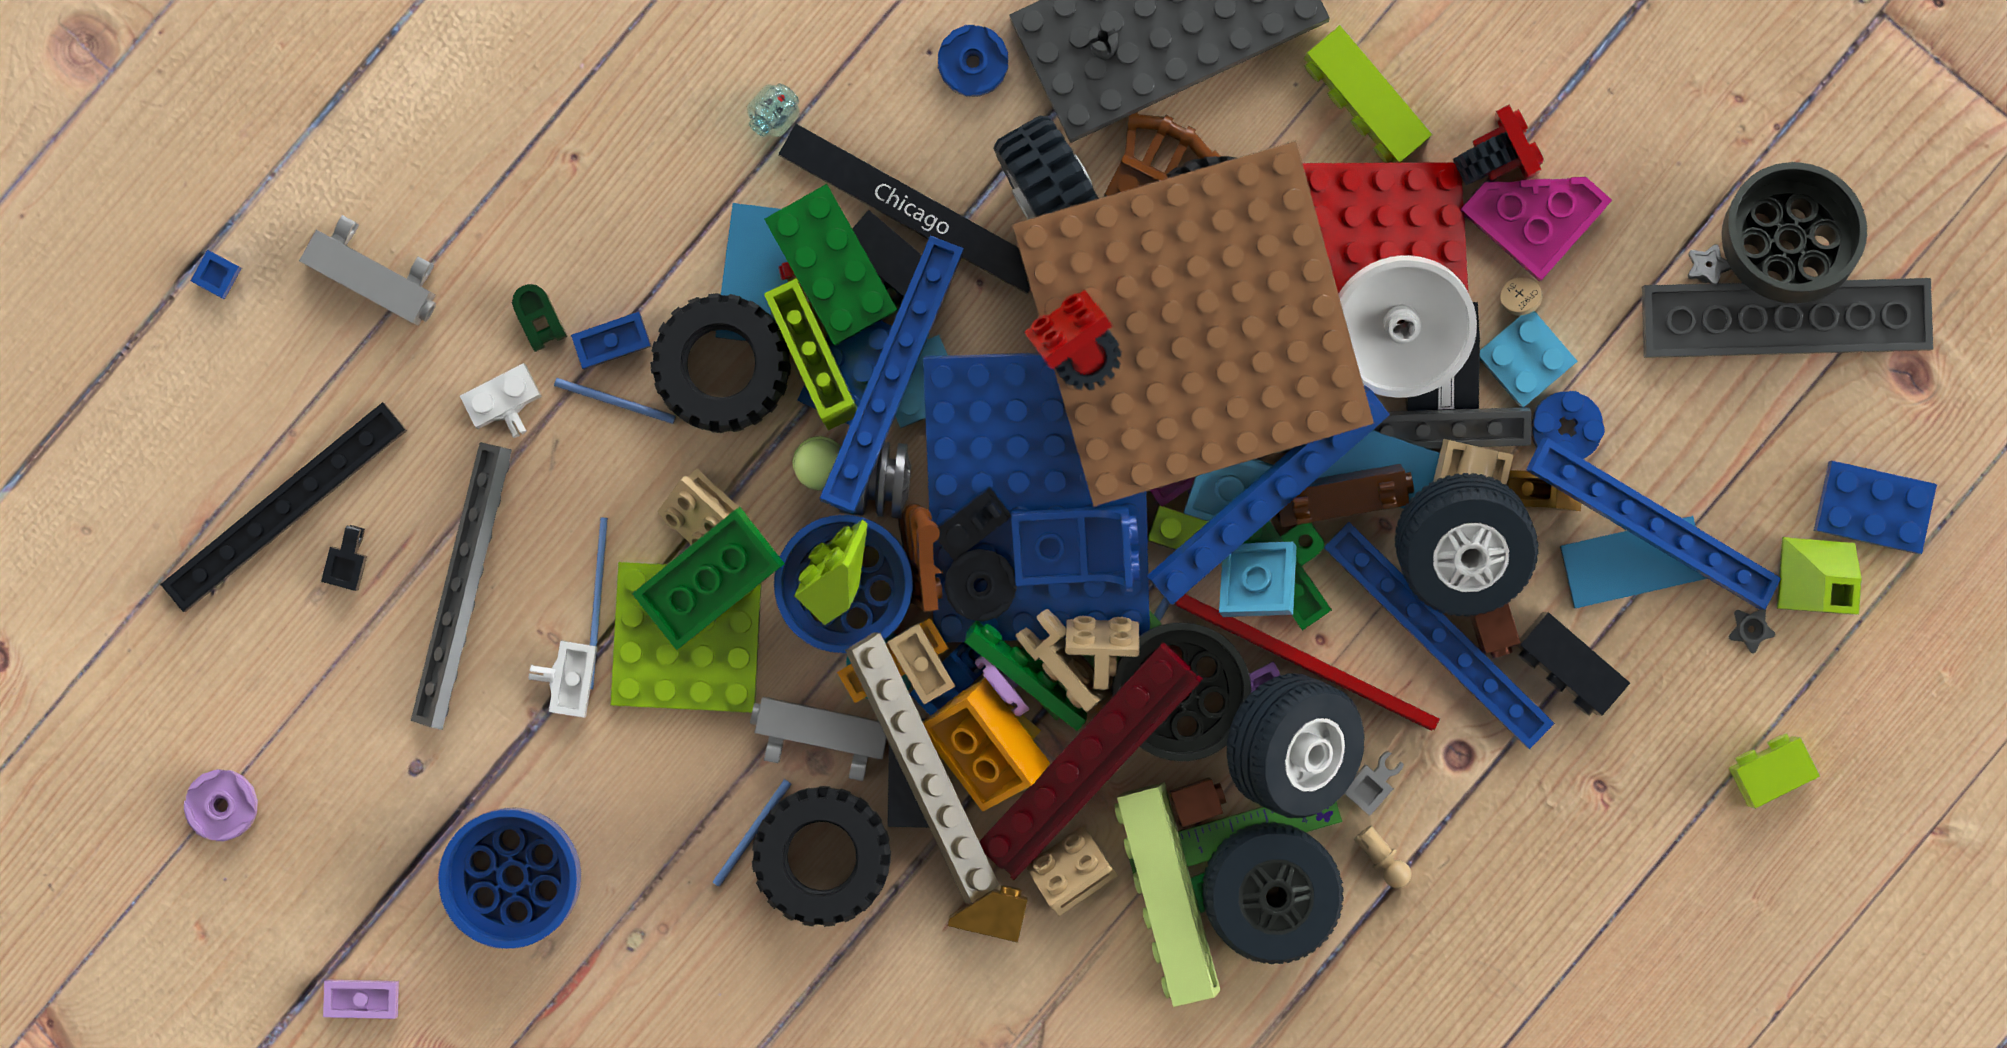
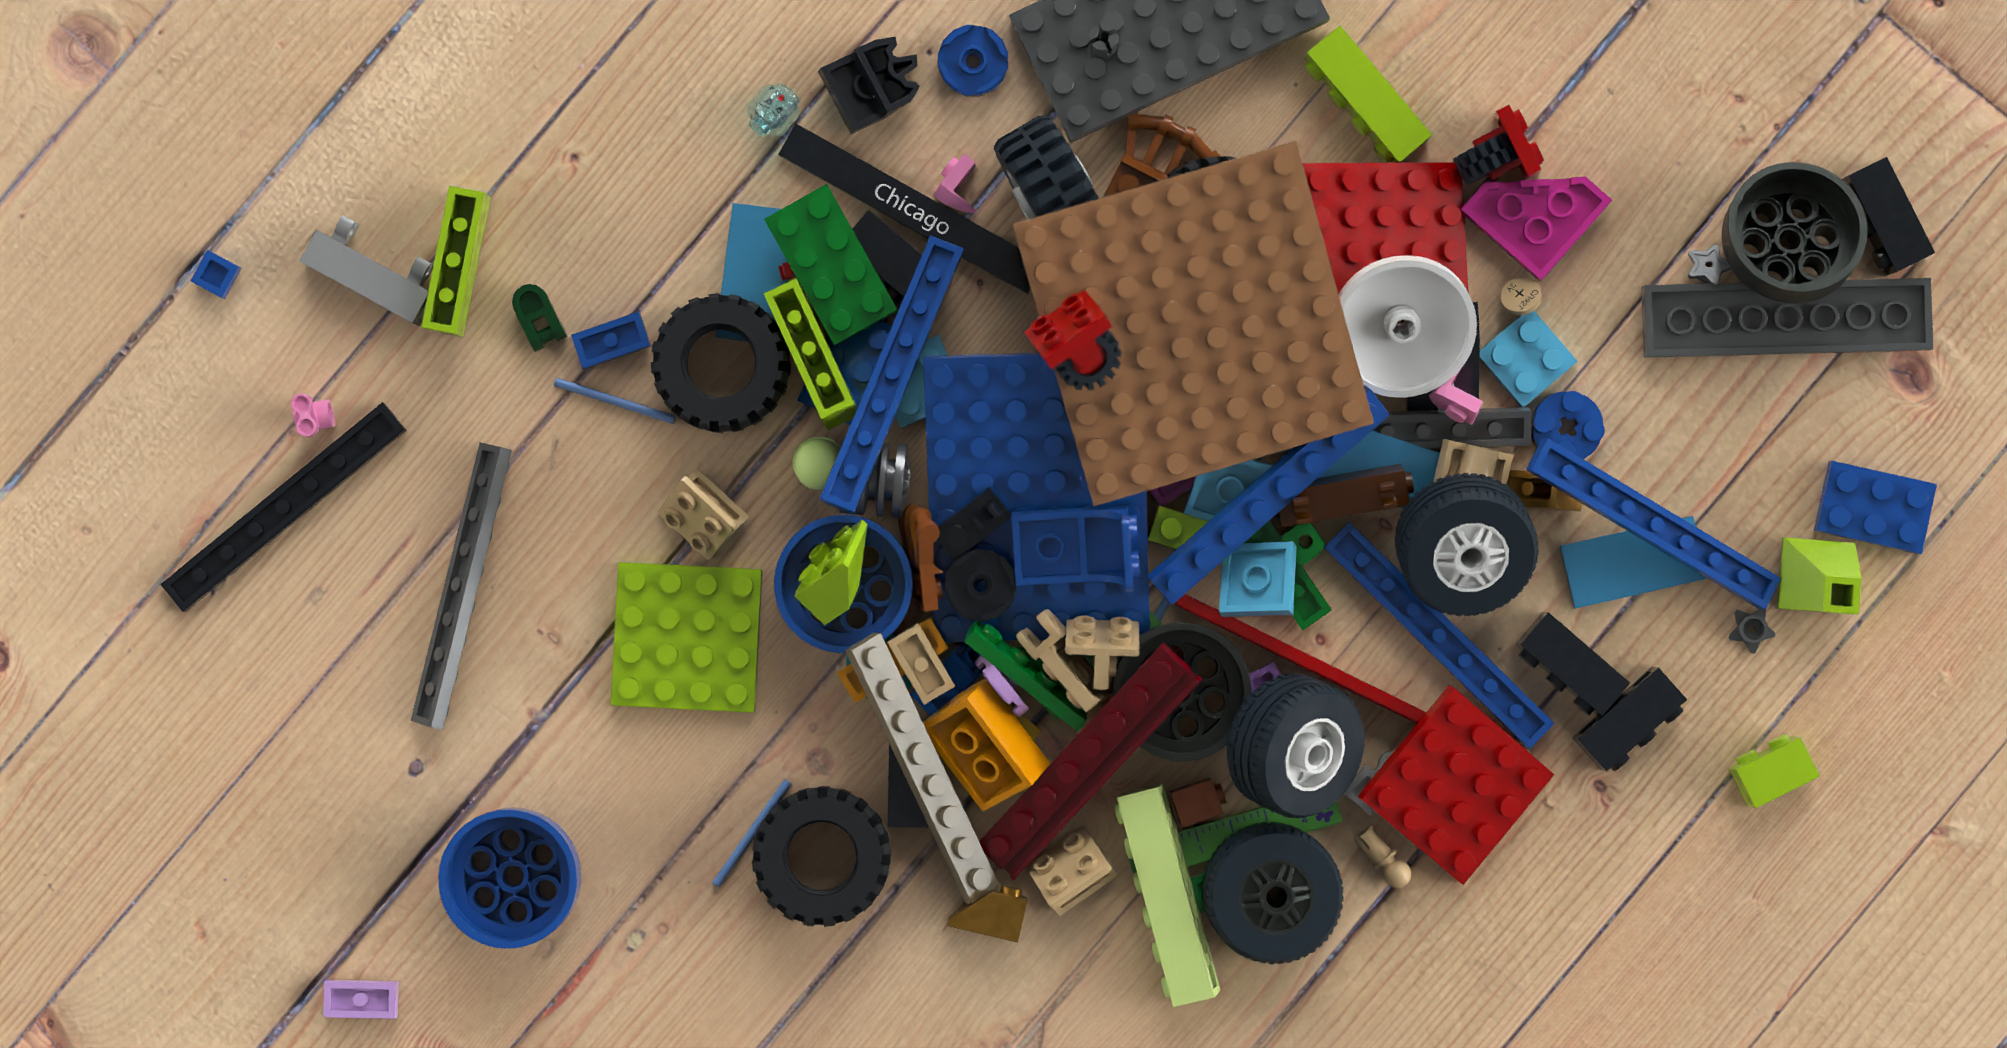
(202, 808): lavender plate -> none
(311, 416): none -> bright pink plate
(344, 565): black plate -> none
(456, 261): none -> lime brick
(502, 399): white plate -> none
(569, 678): white plate -> none
(598, 586): medium blue piece -> none
(708, 578): green plate -> none
(818, 728): light grey brick -> none
(870, 83): none -> black plate
(955, 174): none -> bright pink plate
(1455, 402): none -> bright pink plate
(1456, 784): none -> red plate
(1496, 631): copper brick -> none
(1631, 720): none -> black brick
(1889, 217): none -> black brick

